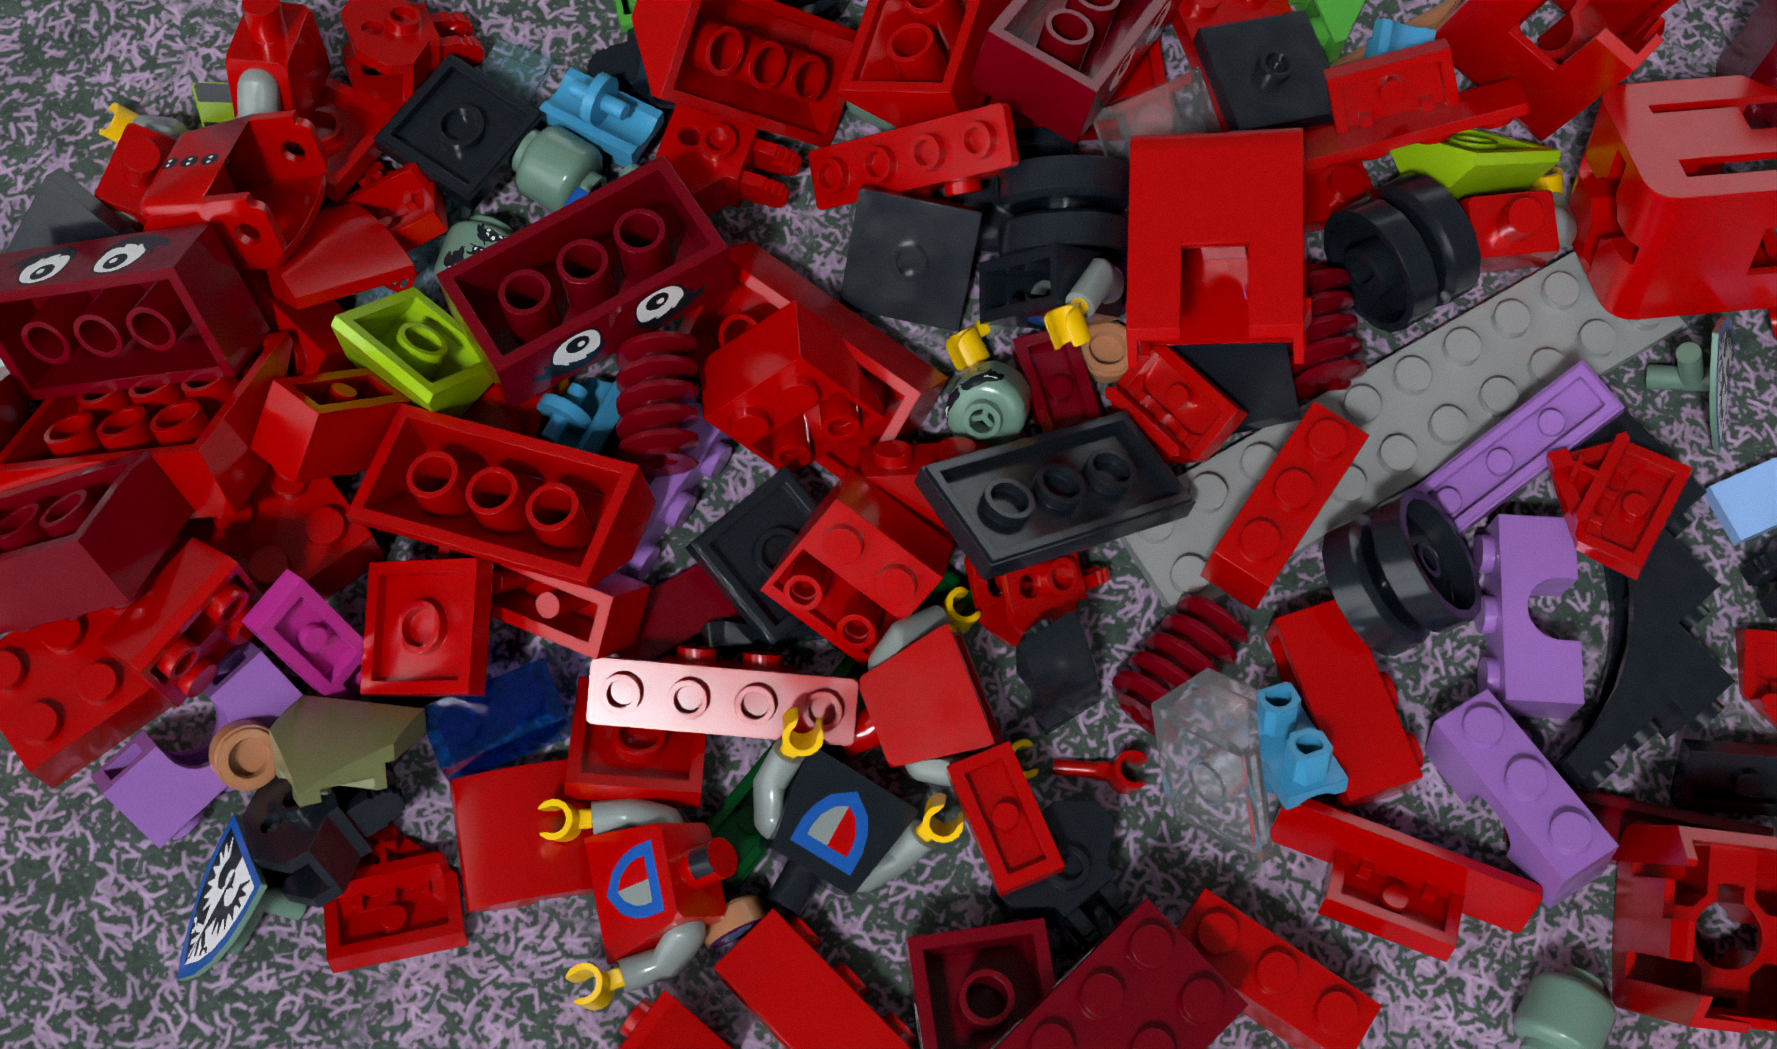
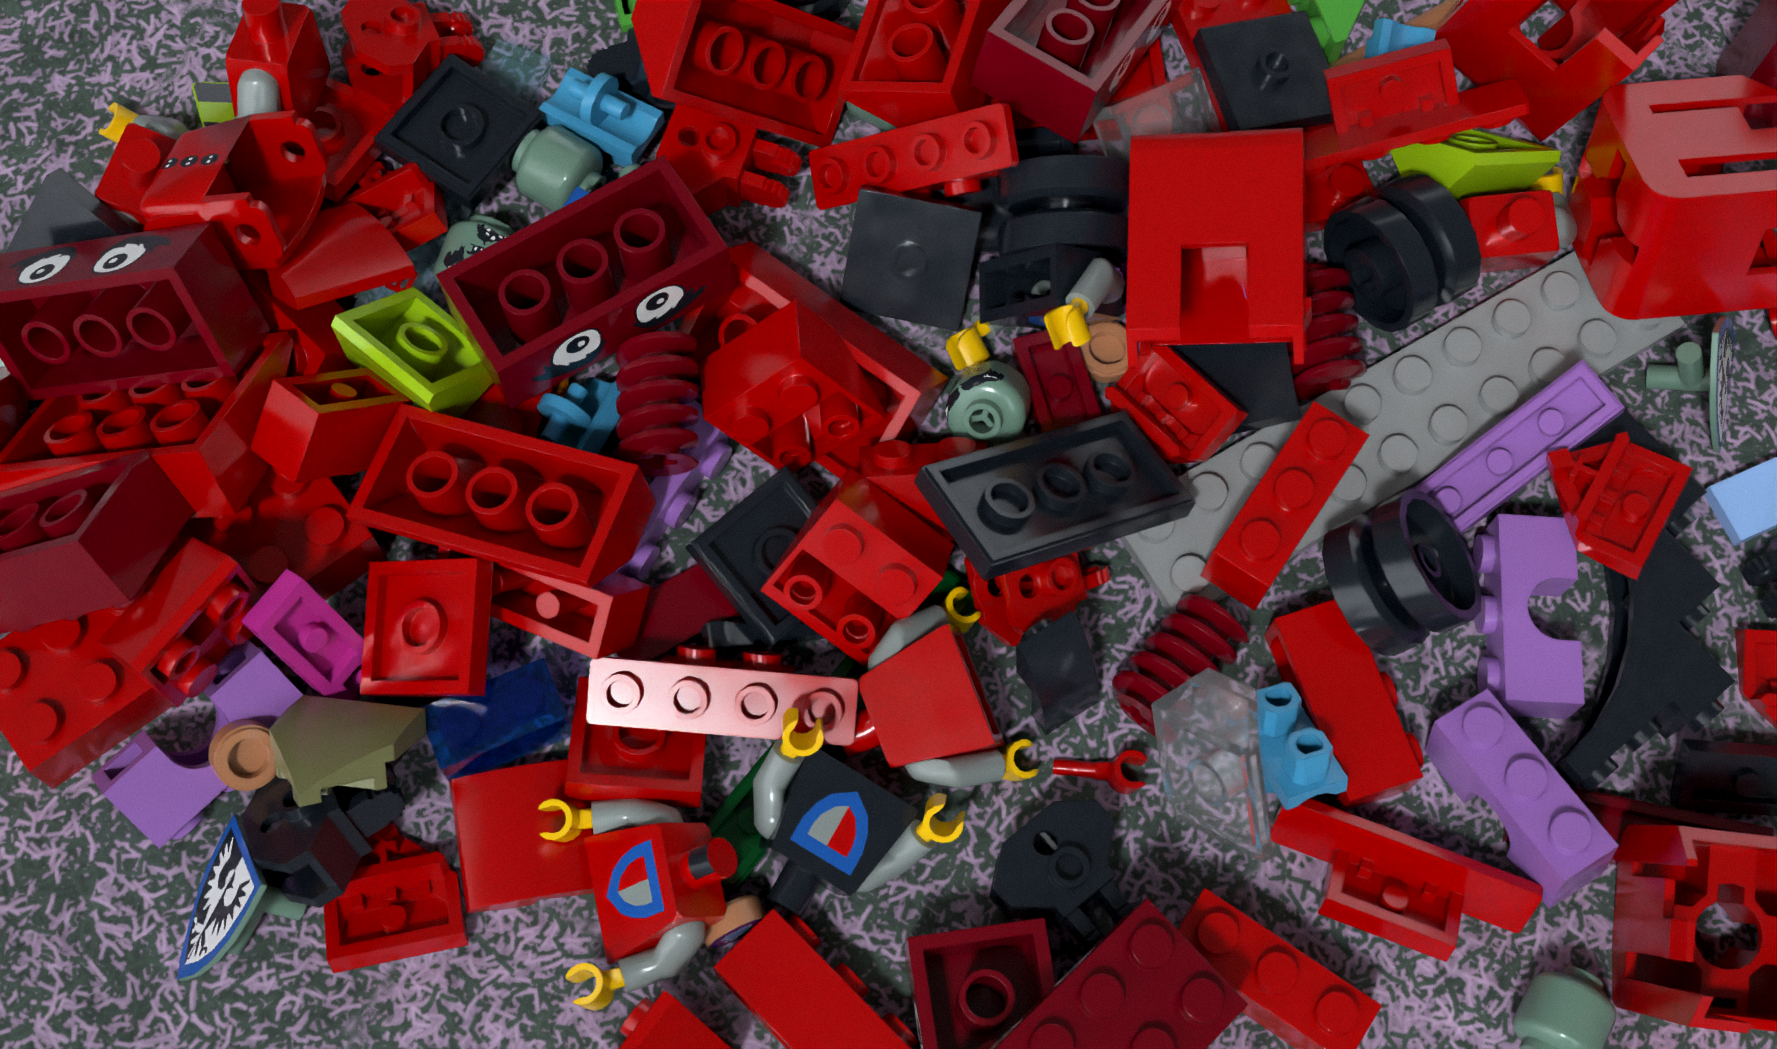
(1004, 819): red plate -> none

